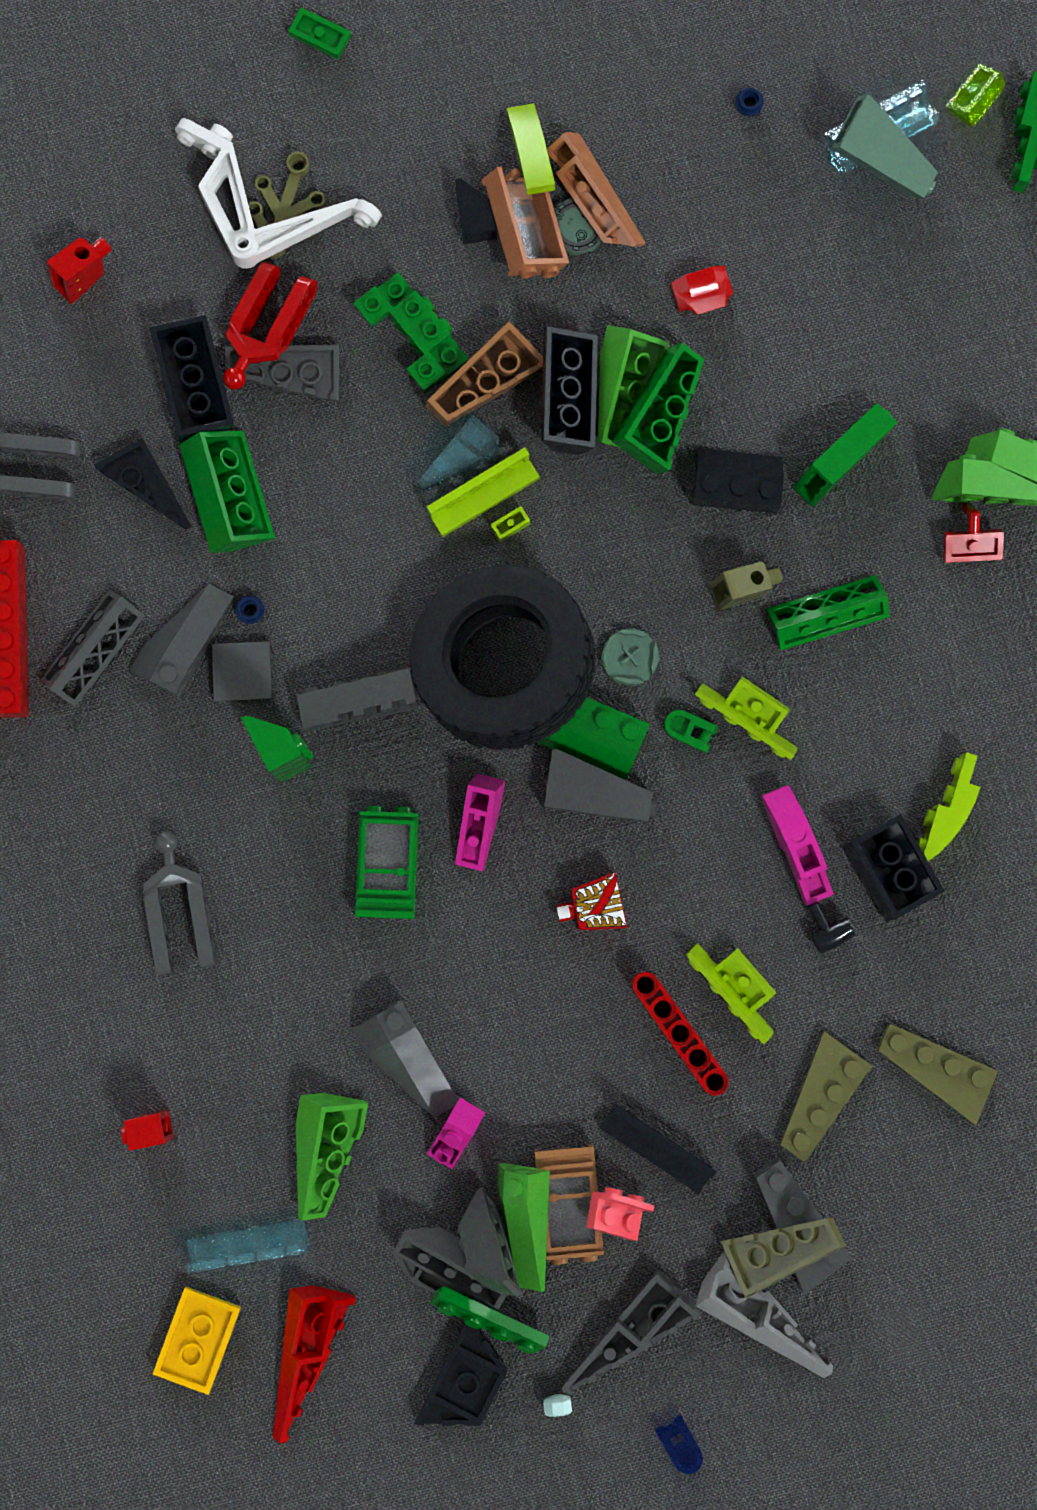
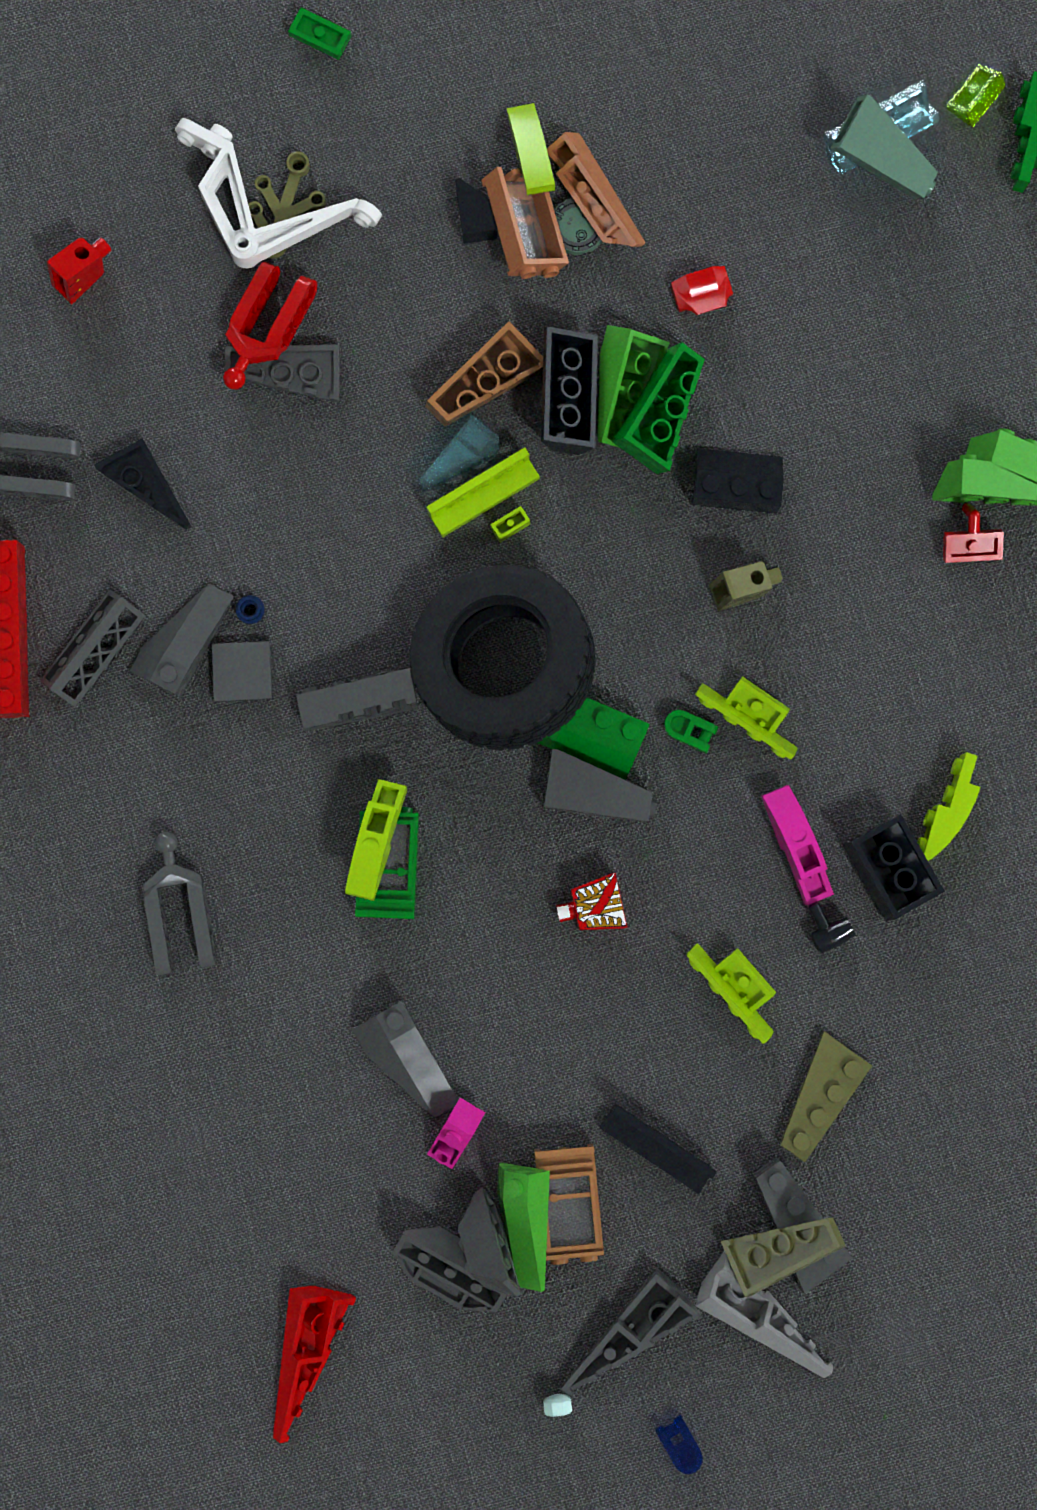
(147, 1130): red brick -> none
(192, 377): black slope -> none
(197, 1340): yellow plate -> none
(226, 490): green slope -> none
(247, 1245): clear light blue fence -> none
(279, 748): green slope -> none
(323, 1140): bright green wedge -> none
(374, 839): none -> lime slope
(419, 325): green bracket -> none
(464, 1383): black wing -> none
(479, 821): dark pink slope -> none
(480, 1316): green plate -> none
(616, 1213): coral bracket -> none
(630, 657): sand green tile -> none
(692, 1040): red beam -> none
(749, 94): dark blue plate -> none
(831, 616): green fence -> none
(844, 455): green slope -> none
(948, 1075): olive wing -> none

